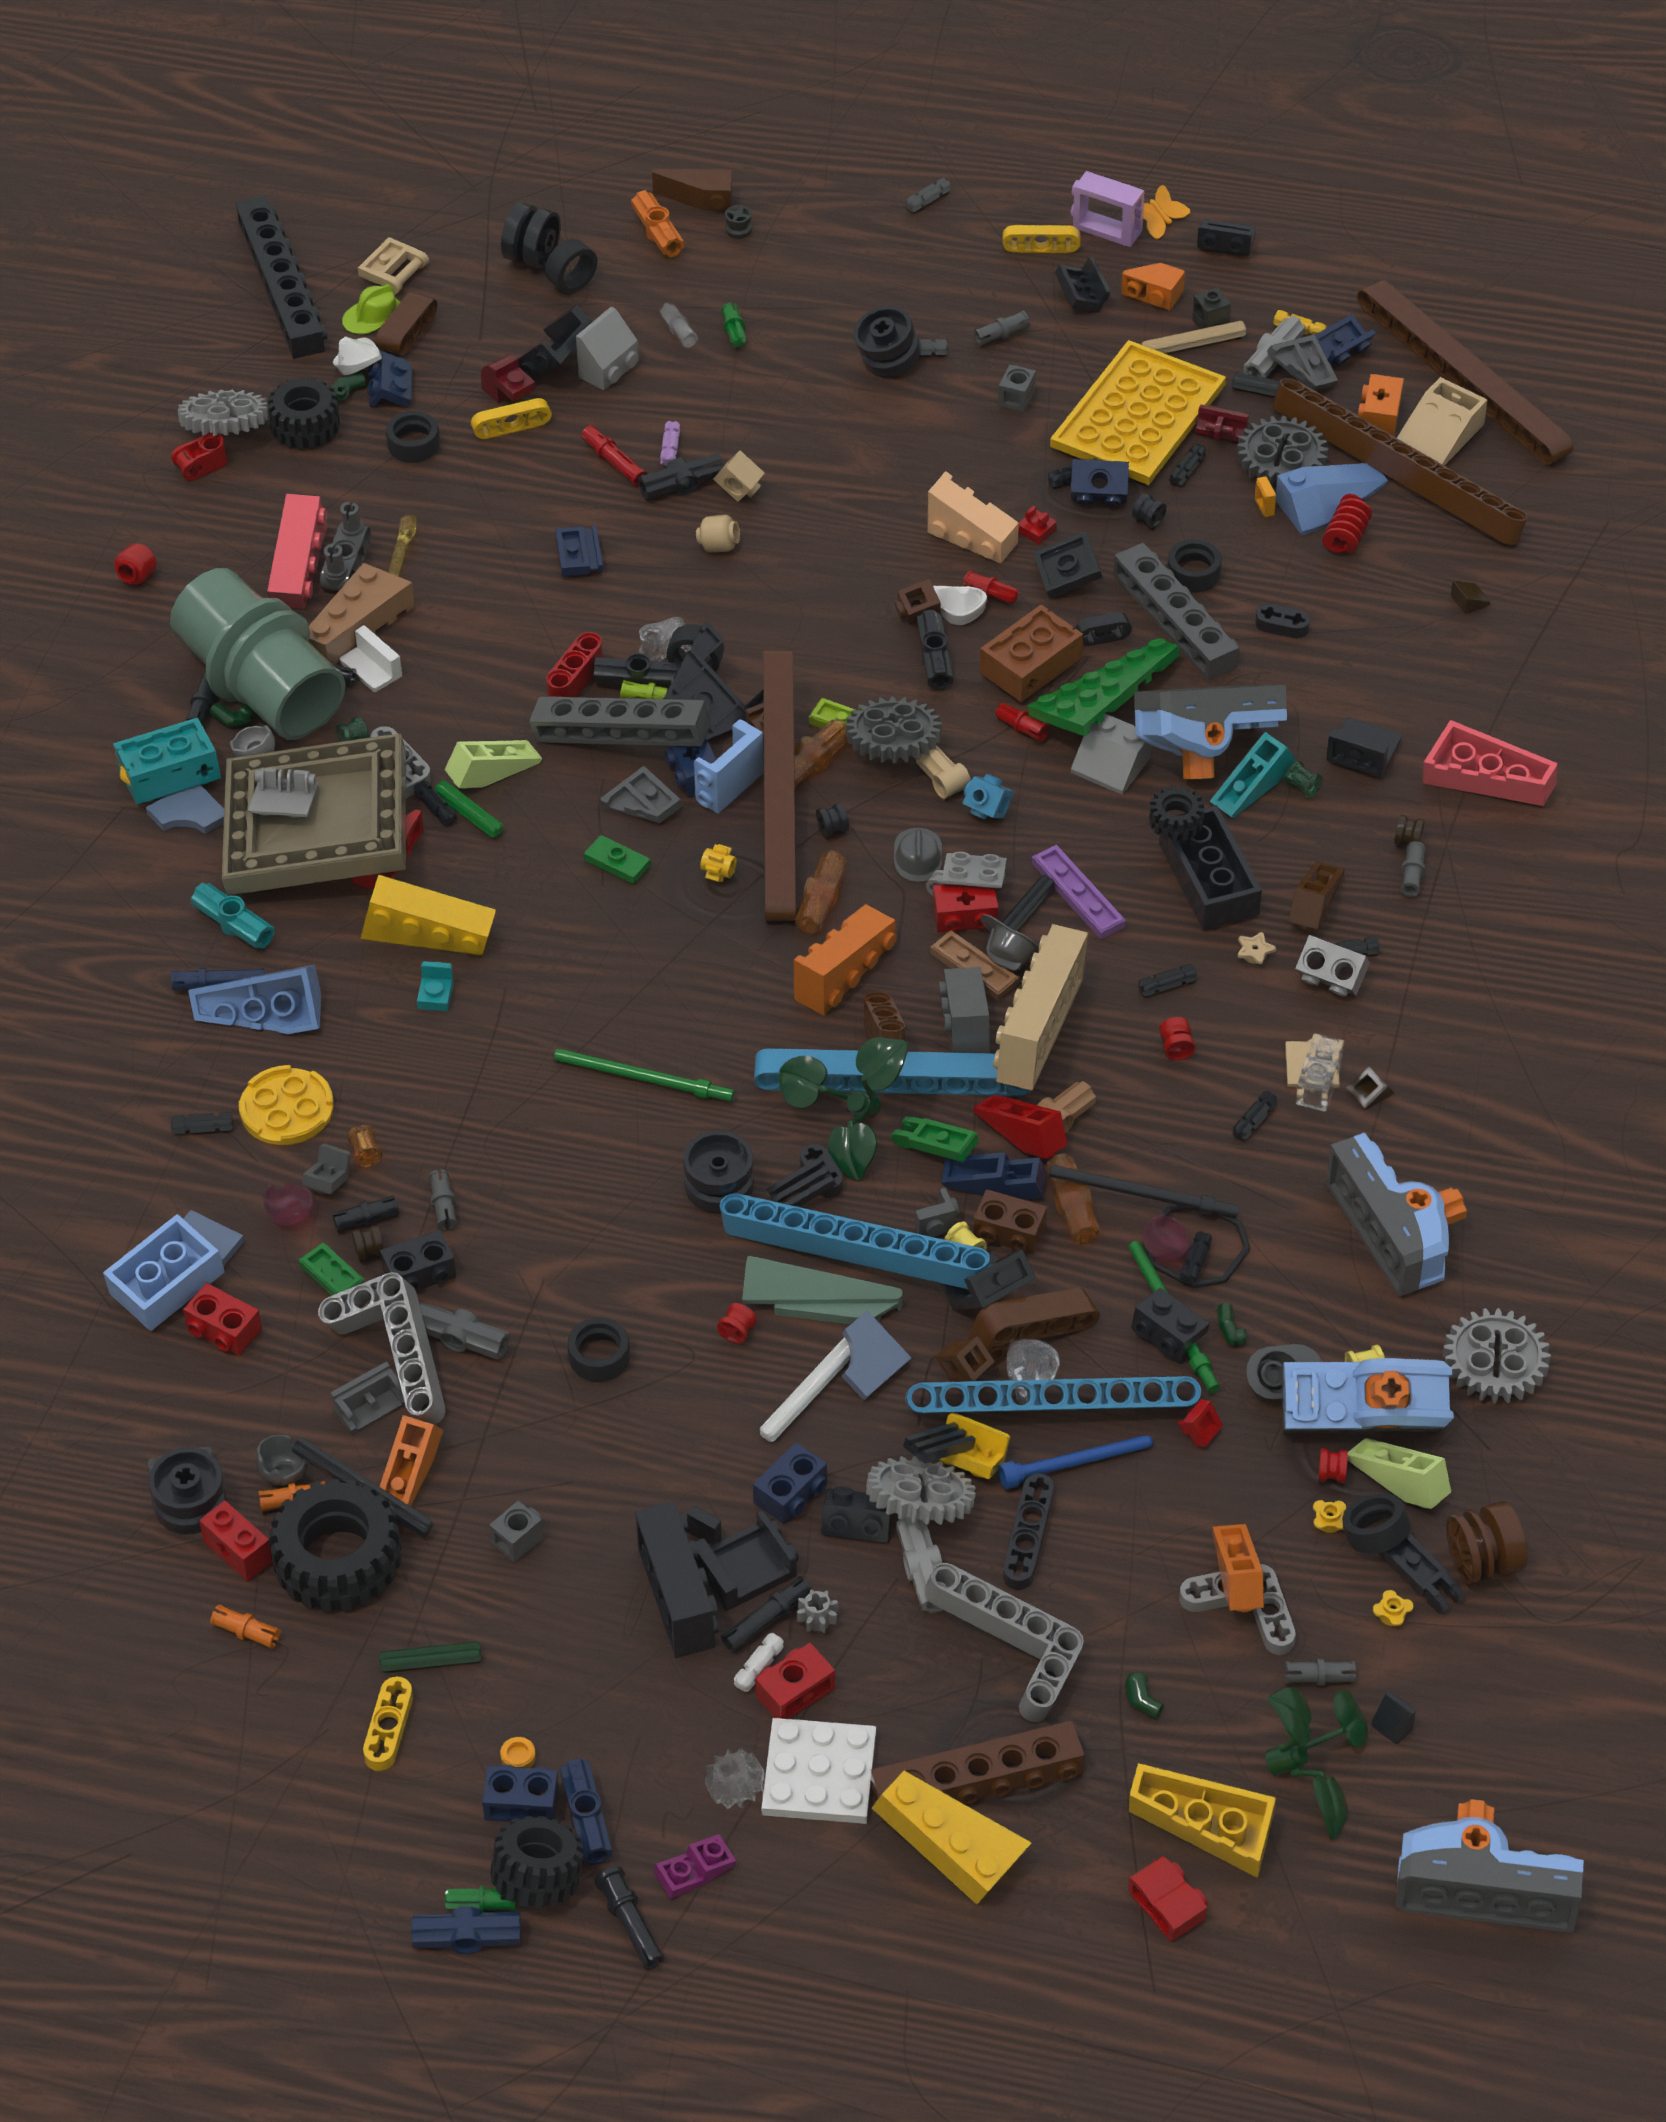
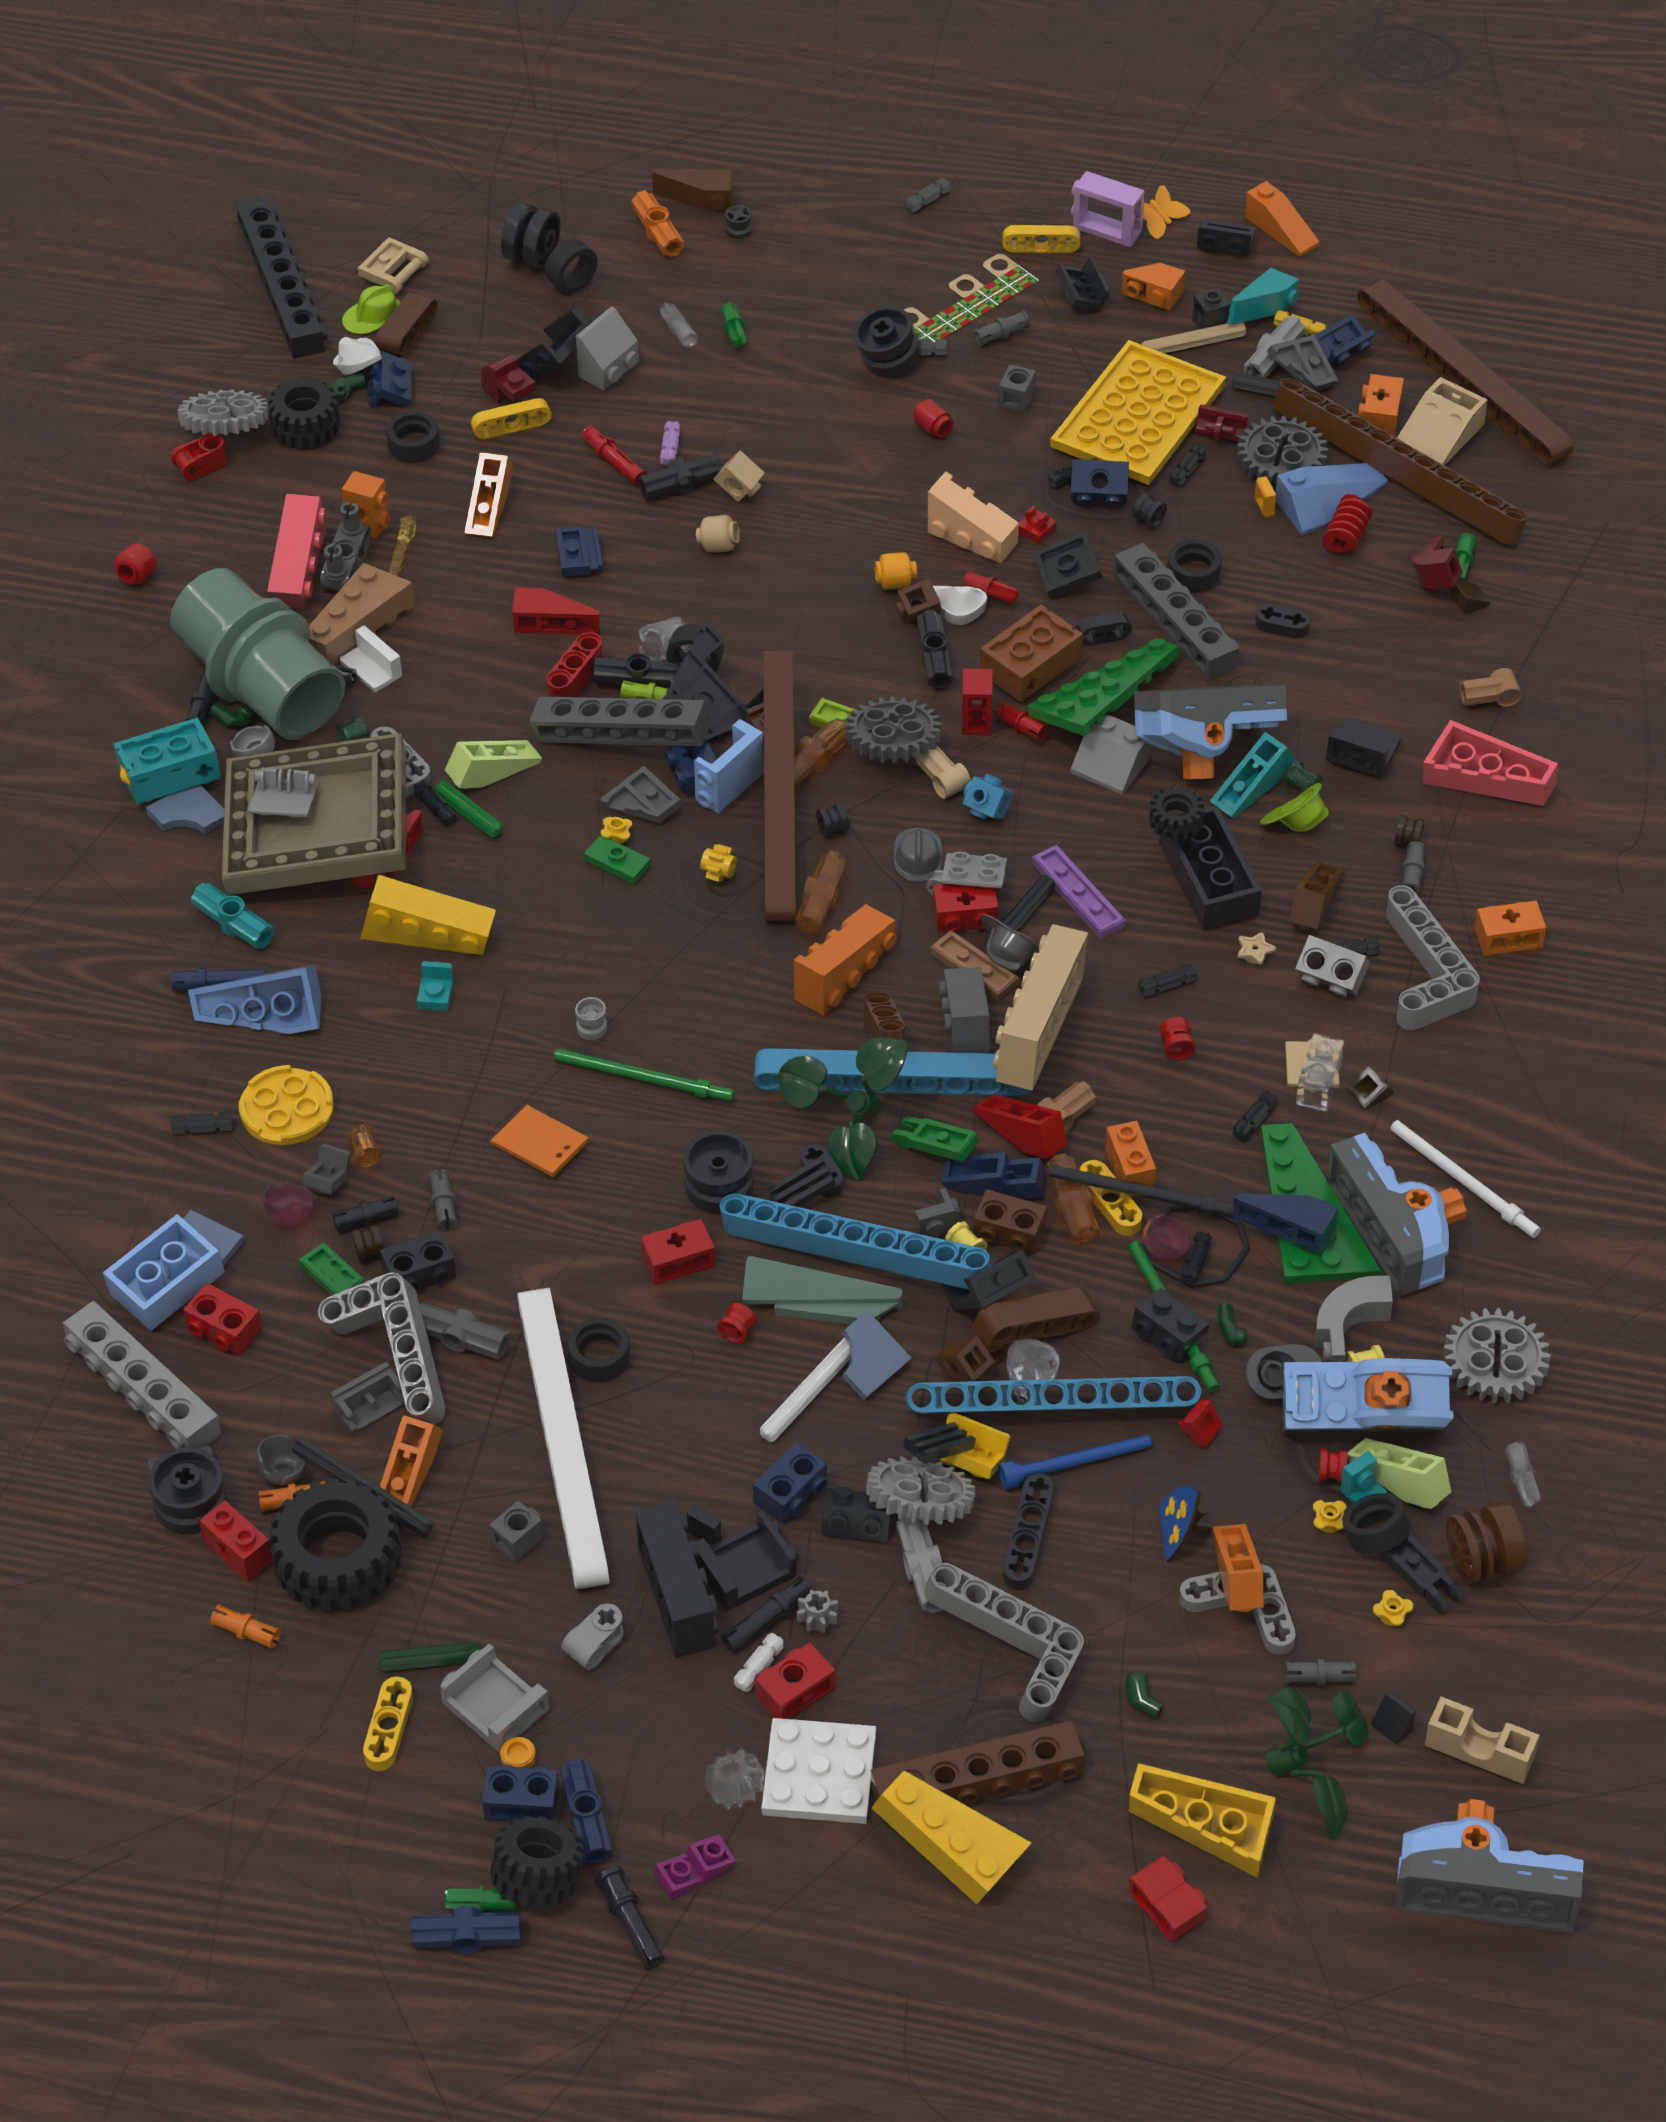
(141, 1378): none -> light grey brick
(371, 499): none -> orange brick
(488, 494): none -> slope
(492, 1698): none -> light grey panel
(539, 1140): none -> orange container
(550, 613): none -> red slope
(563, 1439): none -> white beam
(591, 1018): none -> light grey wheel
(595, 1636): none -> light grey piece
(616, 829): none -> yellow plate
(678, 1251): none -> red brick
(895, 571): none -> light orange head
(933, 418): none -> red brick
(975, 301): none -> piece
(977, 702): none -> red brick
(1112, 1210): none -> yellow beam
(1130, 1154): none -> orange brick
(1179, 1515): none -> shield
(1264, 297): none -> teal slope
(1277, 217): none -> orange slope
(1291, 1217): none -> dark blue slope
(1295, 1172): none -> green wing
(1300, 813): none -> lime piece
(1348, 1305): none -> light grey arch
(1359, 1478): none -> teal bracket
(1437, 565): none -> dark red brick
(1453, 978): none -> light grey beam
(1458, 1735): none -> tan arch
(1465, 552): none -> green axle
(1499, 688): none -> medium nougat piece
(1510, 928): none -> orange brick
(1510, 1212): none -> white bar
(1523, 1473): none -> clear axle

